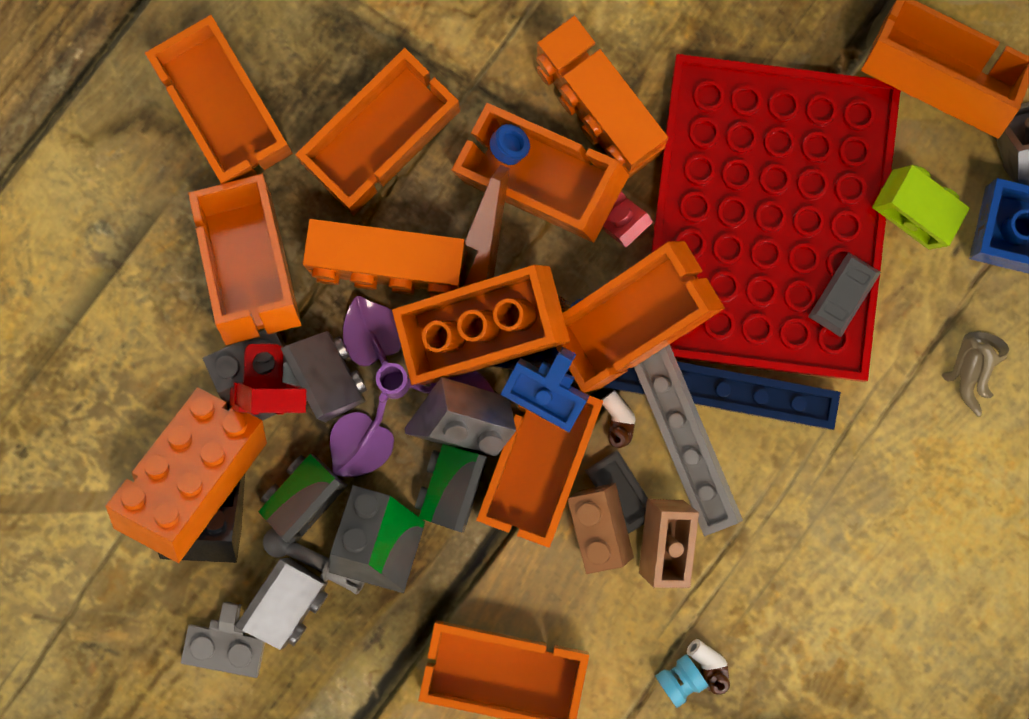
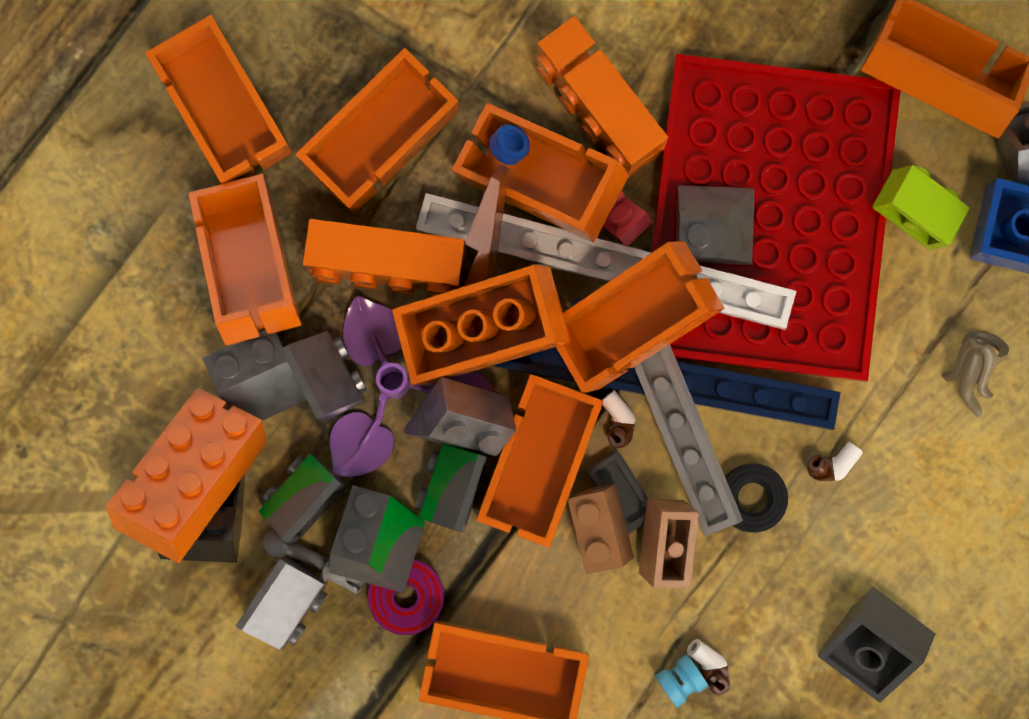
(223, 645): light grey hinge -> none
(266, 392): red piece -> none
(415, 618): none -> magenta tile
(547, 390): blue hinge -> none
(601, 259): none -> white plate
(716, 223): none -> flat silver slope
(775, 489): none -> black tyre
(834, 467): none -> arm
(844, 294): dark grey tile -> none
(877, 645): none -> dark grey slope

